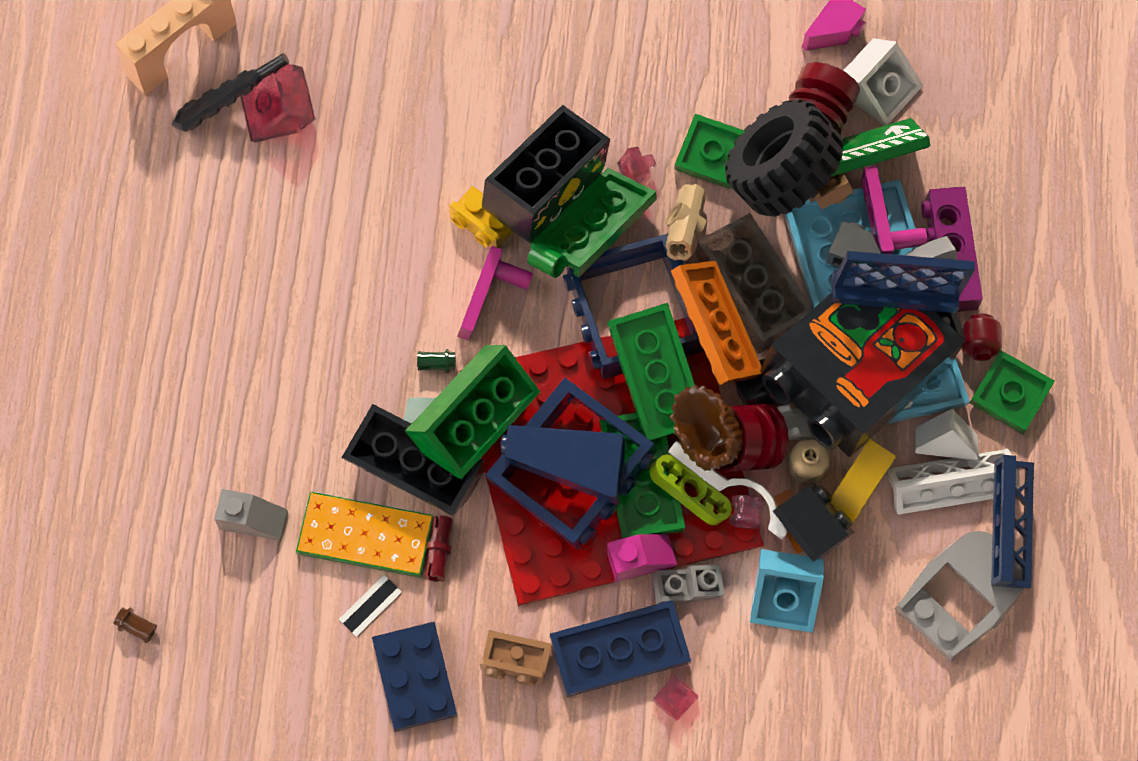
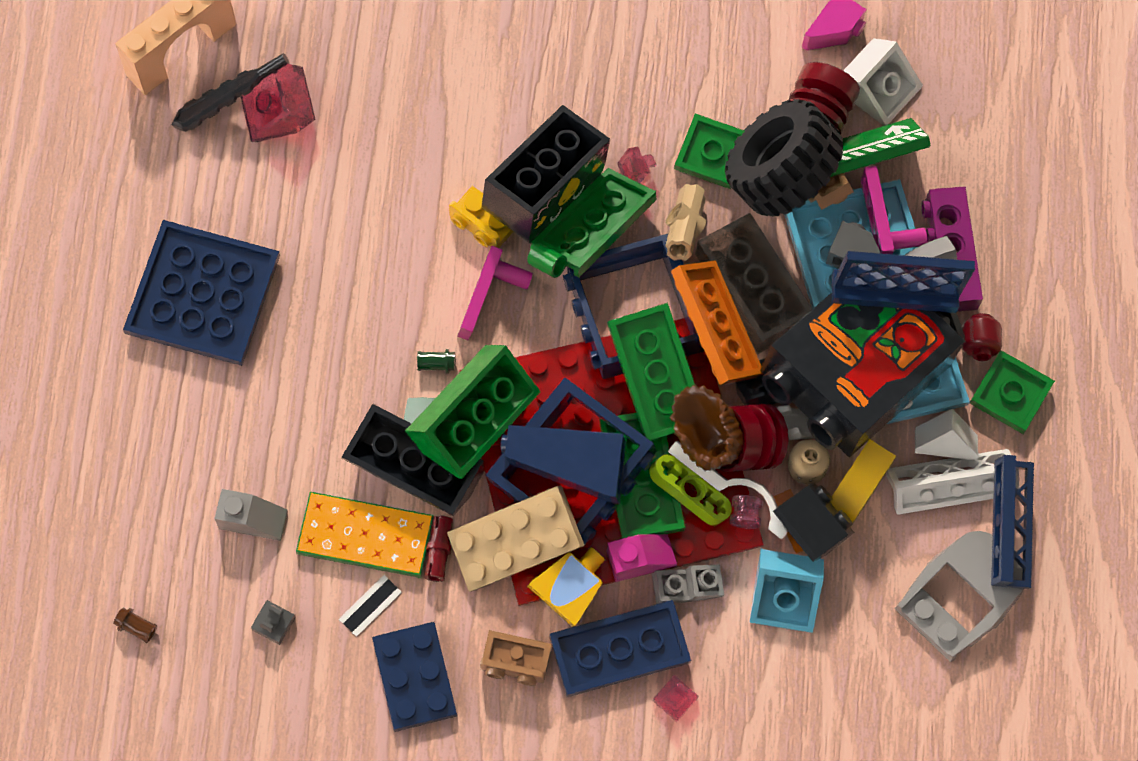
(202, 292): none -> dark blue plate
(273, 622): none -> dark grey tile
(515, 538): none -> tan plate
(569, 585): none -> torso

